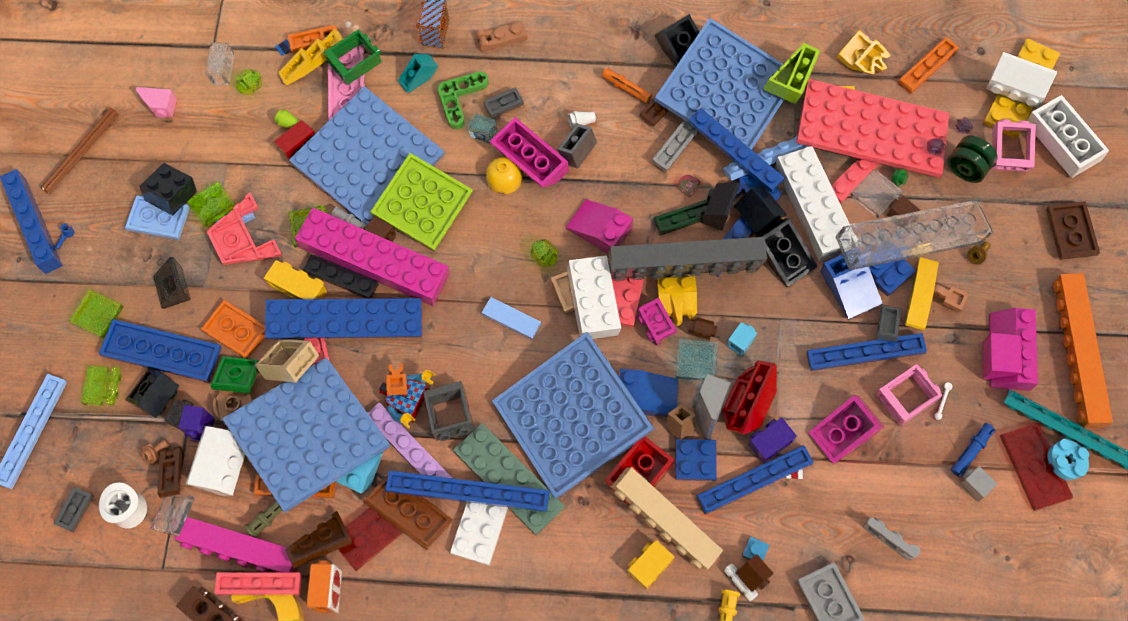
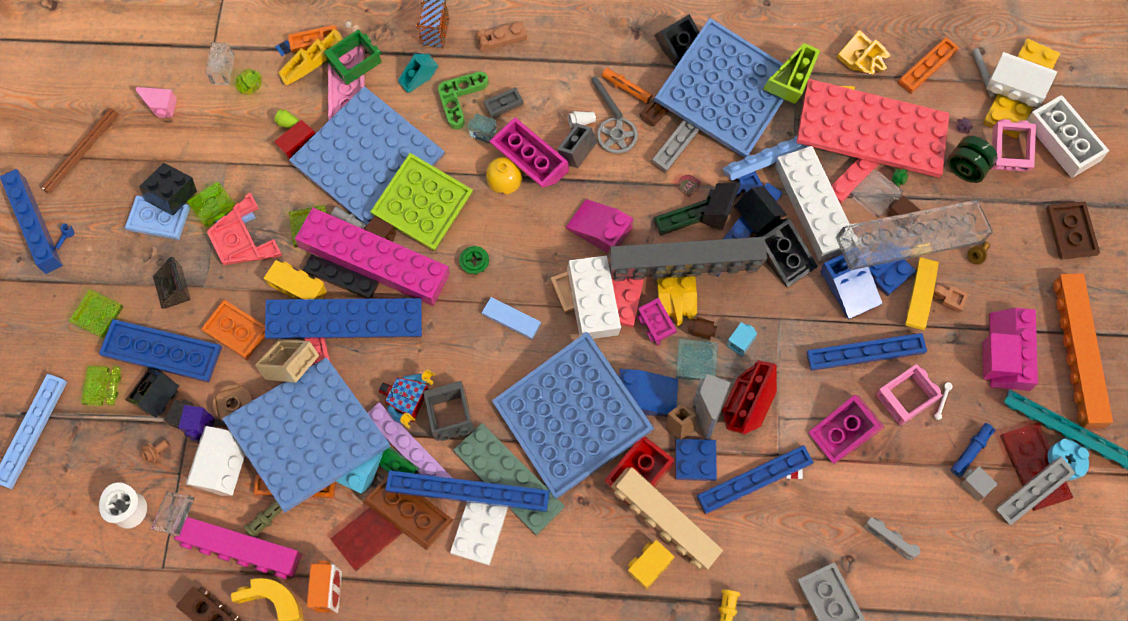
(73, 509): dark grey plate -> none
(169, 472): reddish brown plate -> none
(235, 374): green tile -> none
(258, 584): coral plate -> none
(324, 540): reddish brown wing -> none
(394, 461): none -> green plate
(396, 381): orange plate -> none
(467, 256): none -> green gear
(544, 253): clear neon green head -> none
(606, 97): none -> dark grey bar
(617, 135): none -> light grey wheel
(730, 571): white axle -> none
(736, 150): blue plate -> none
(755, 547): dark azure plate -> none
(755, 573): reddish brown brick -> none
(772, 439): dark purple brick -> none
(889, 323): dark grey tile -> none
(933, 149): plate -> none
(982, 68): none -> light grey bar
(1035, 490): none -> light grey plate

